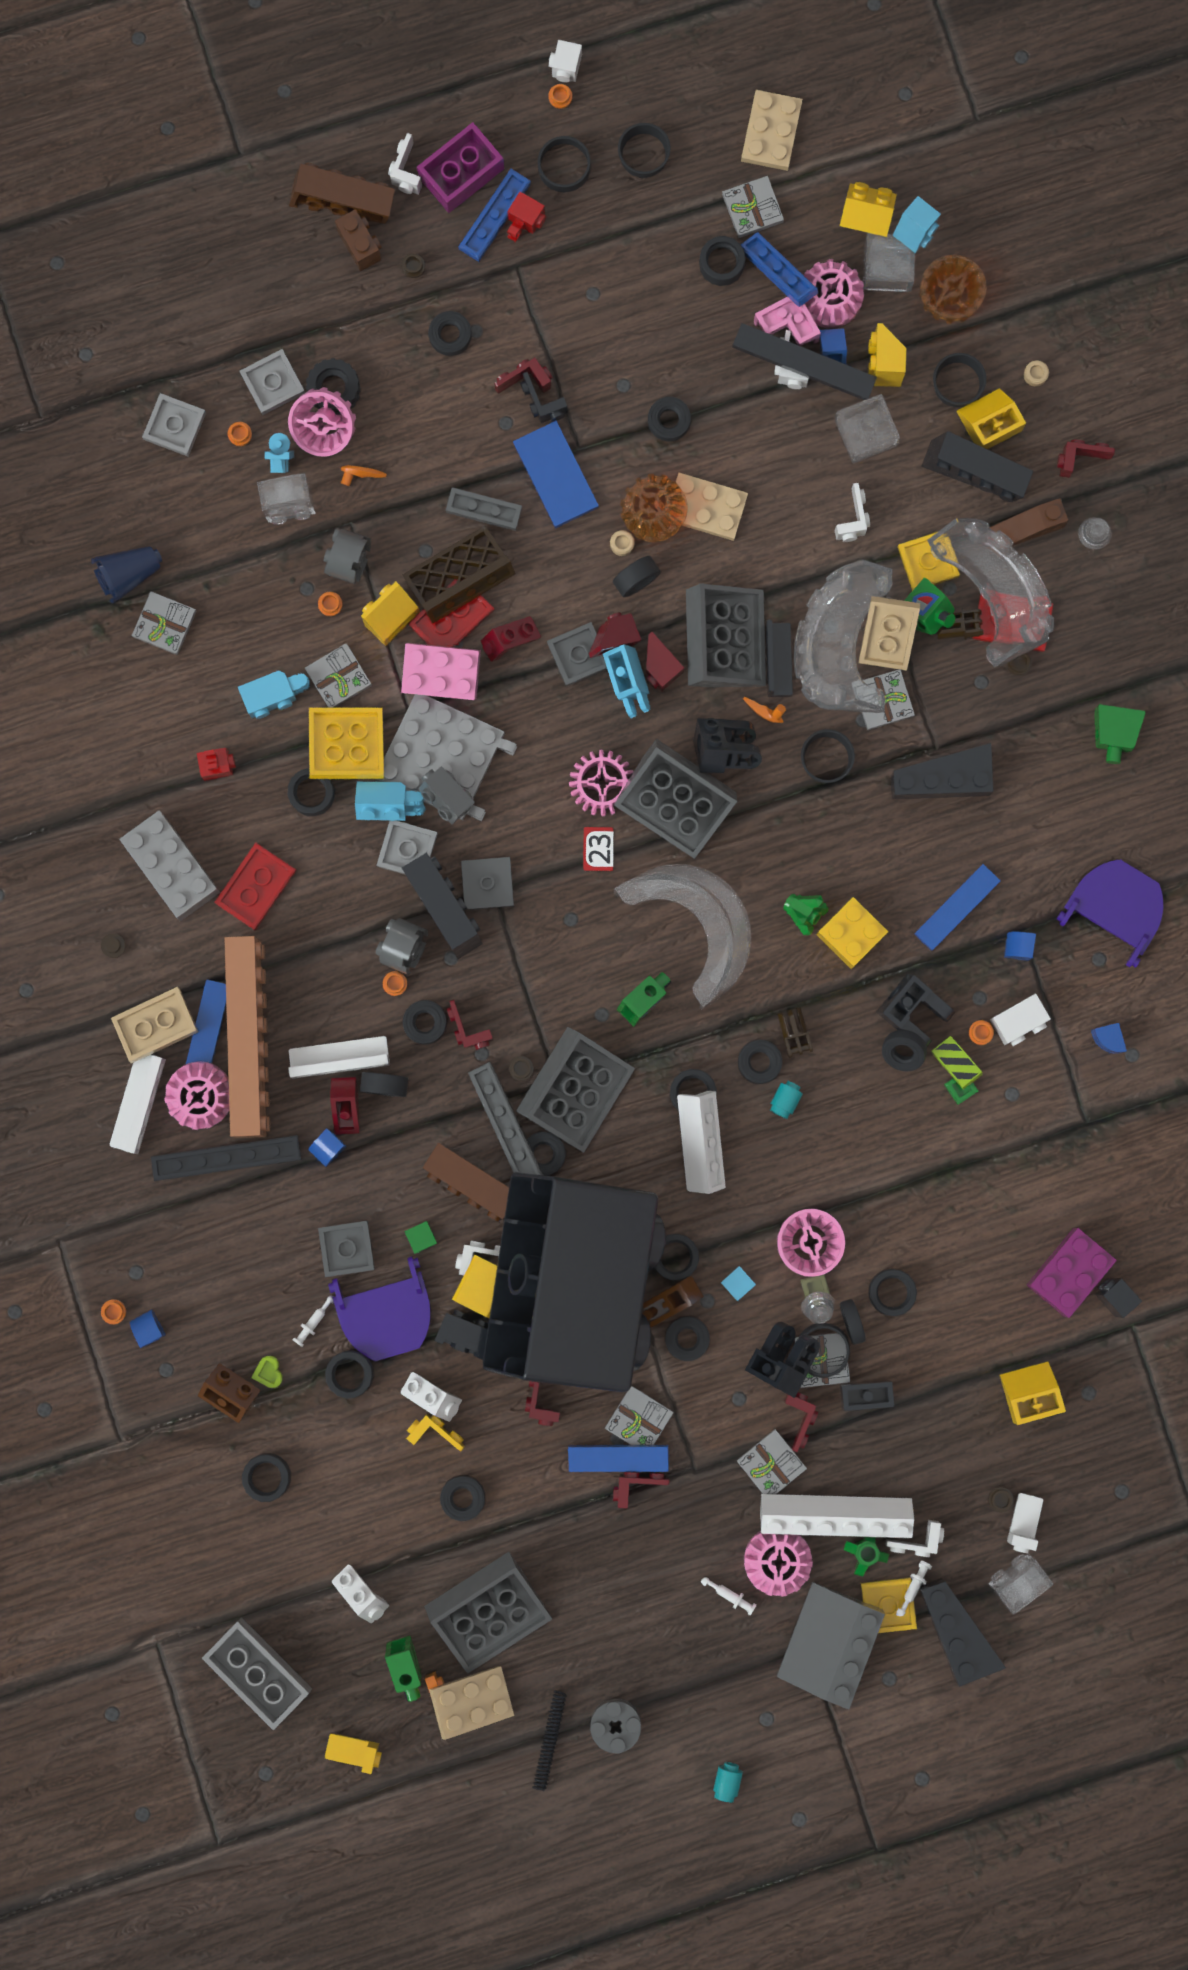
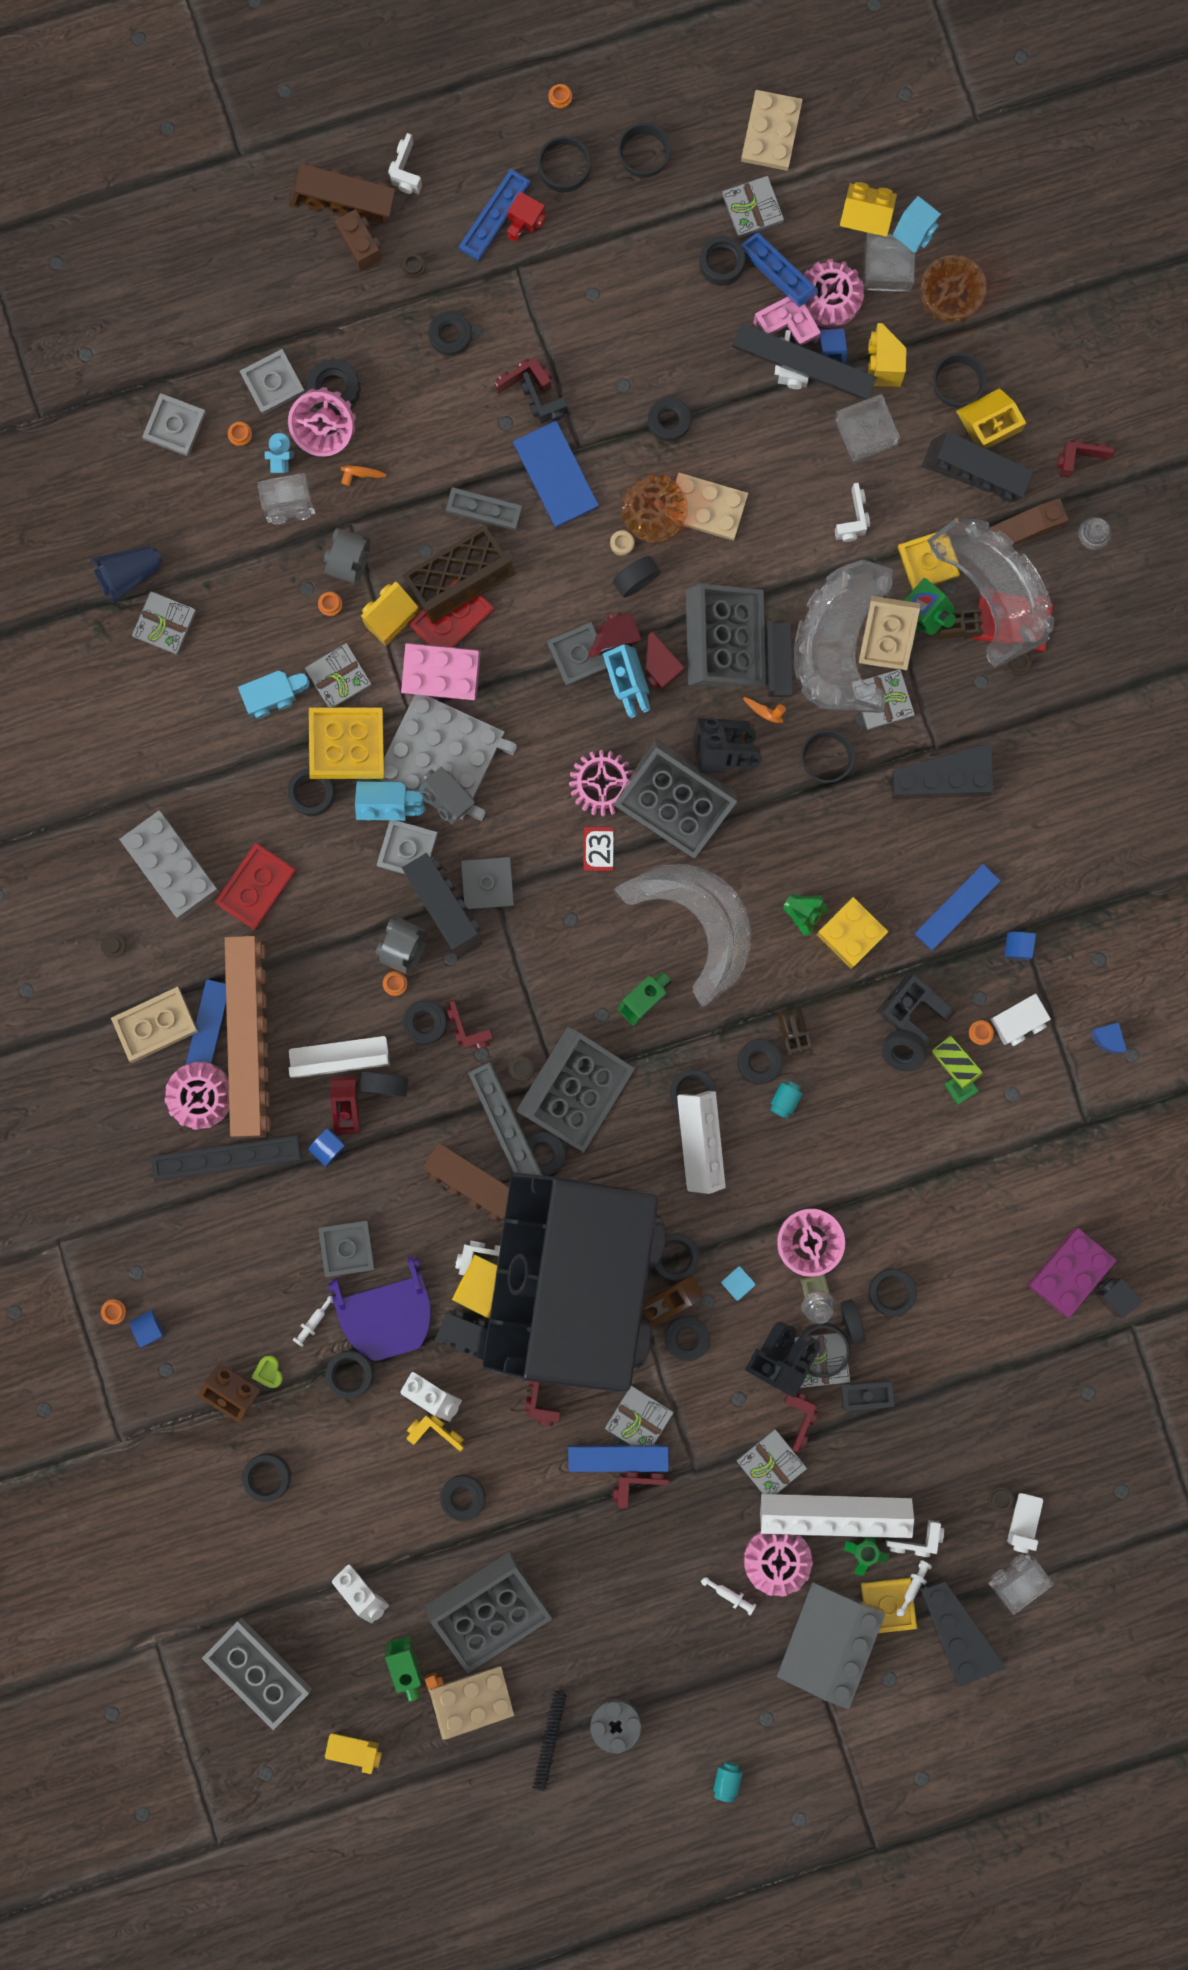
(137, 1104): white panel -> none
(215, 763): red brick -> none
(420, 1237): green tile -> none
(460, 167): magenta brick -> none
(509, 636): dark red bracket -> none
(566, 61): white brick -> none
(1032, 1393): yellow slope -> none
(1036, 373): tan tile -> none
(1117, 730): green torso -> none
(1119, 902): dark purple piece -> none

